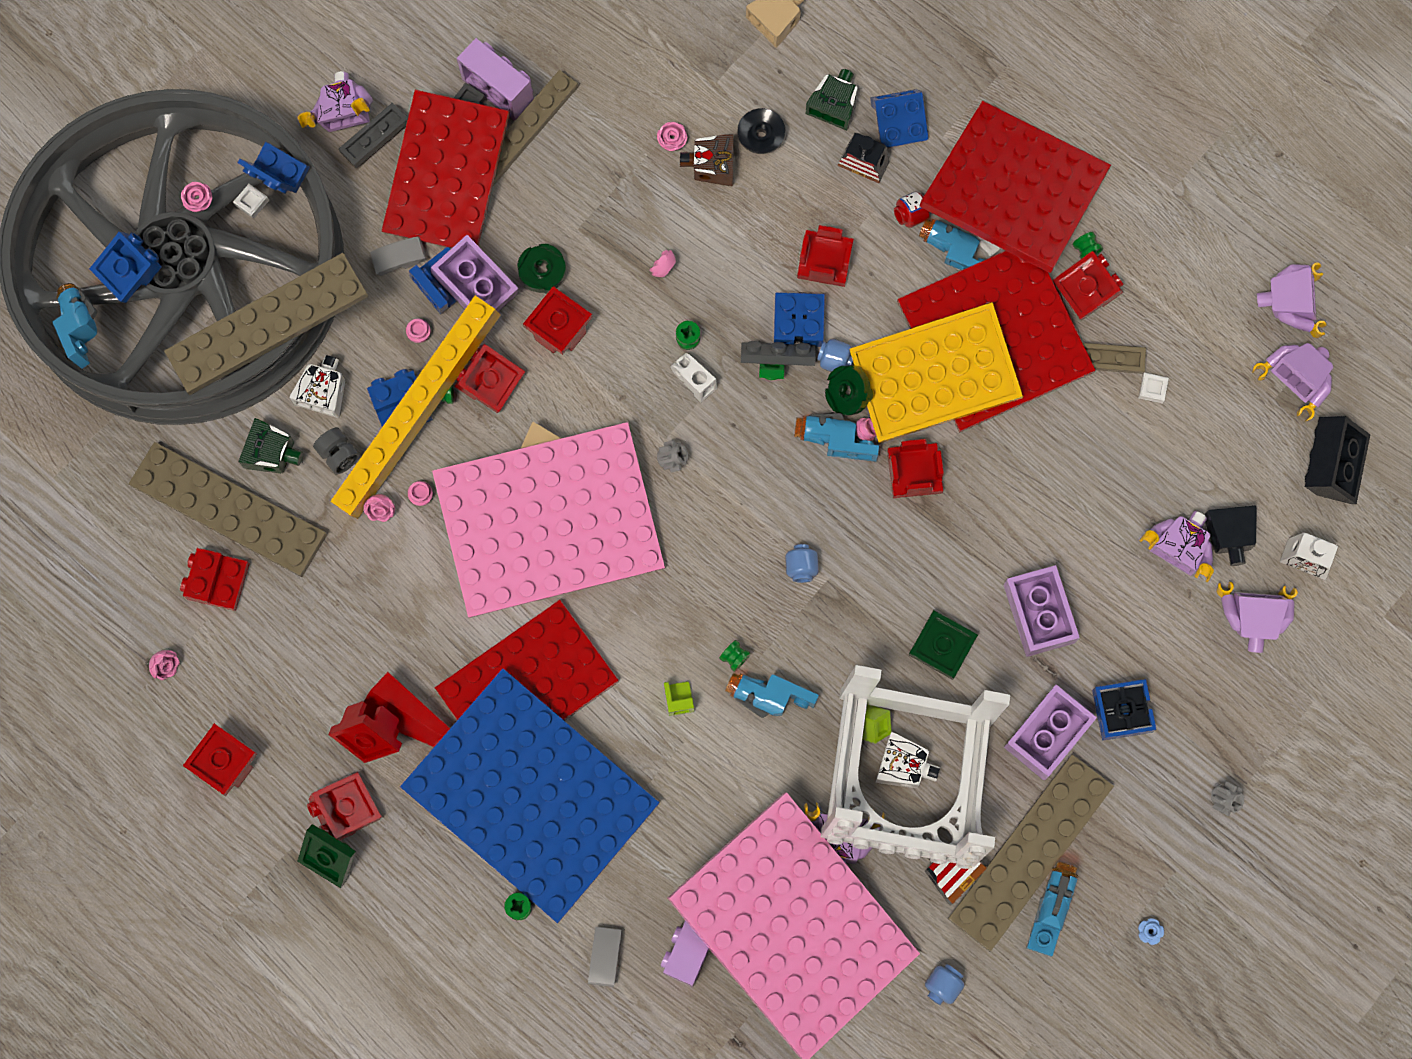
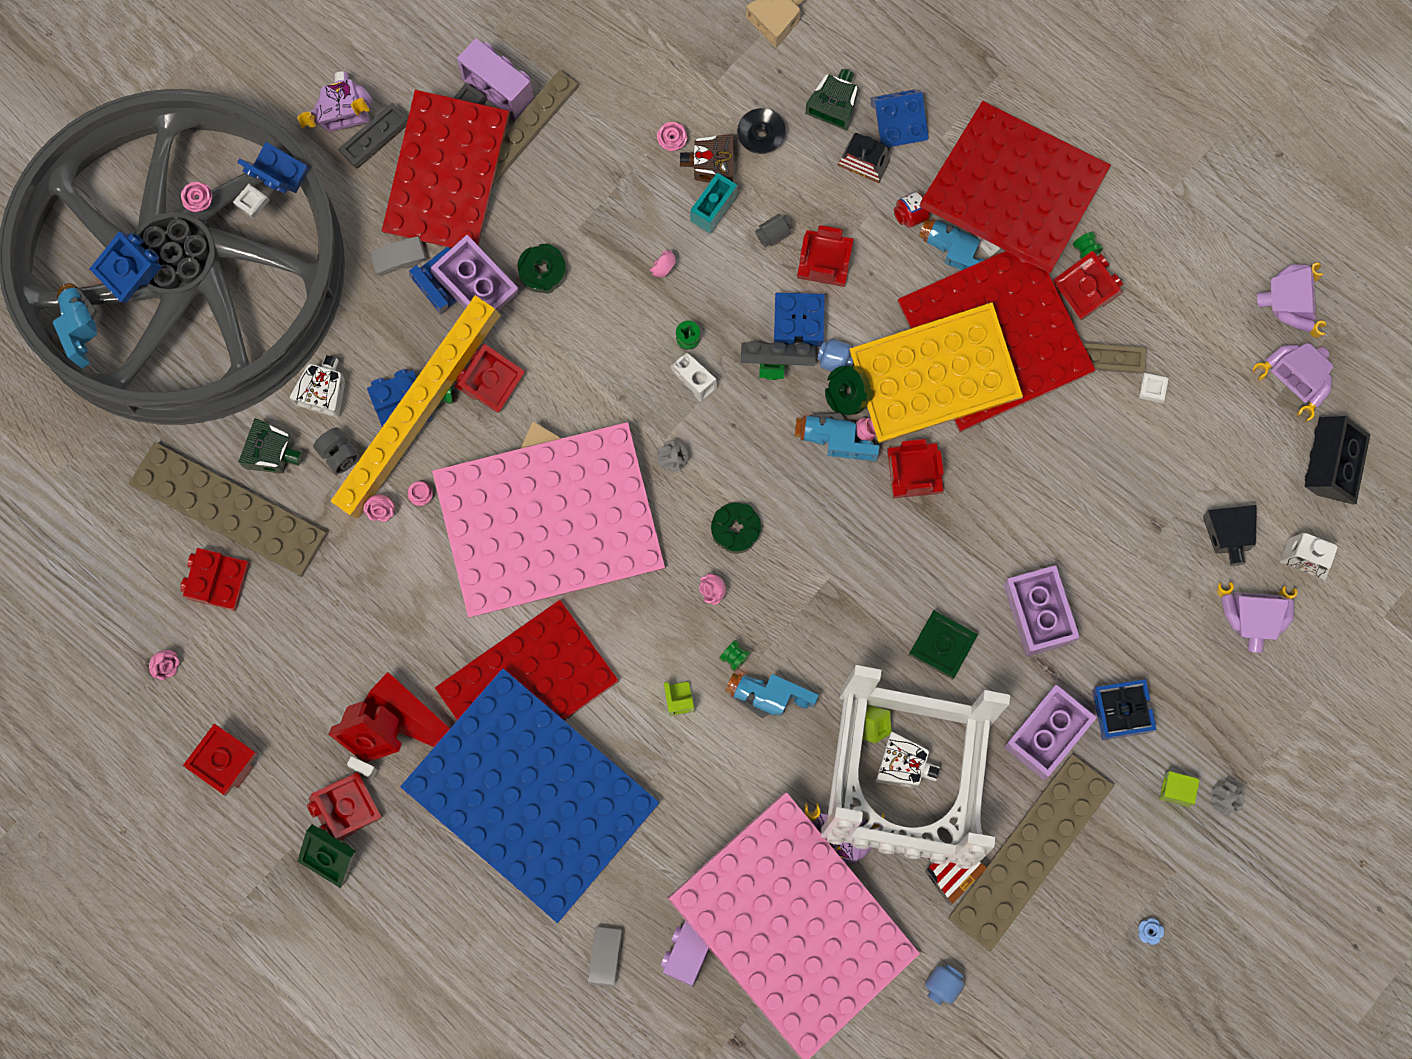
(266, 323): dark tan plate -> none
(362, 767): none -> white tile
(418, 330): bright pink plate -> none
(521, 910): green wheel -> none
(558, 322): red panel -> none
(712, 588): none -> bright pink plate
(713, 203): none -> teal brick
(744, 516): none -> dark green plate
(774, 230): none -> dark grey brick
(802, 563): medium blue head -> none
(1053, 909): dark azure plate -> none
(1179, 789): none -> lime panel
(1183, 544): lavender torso -> none

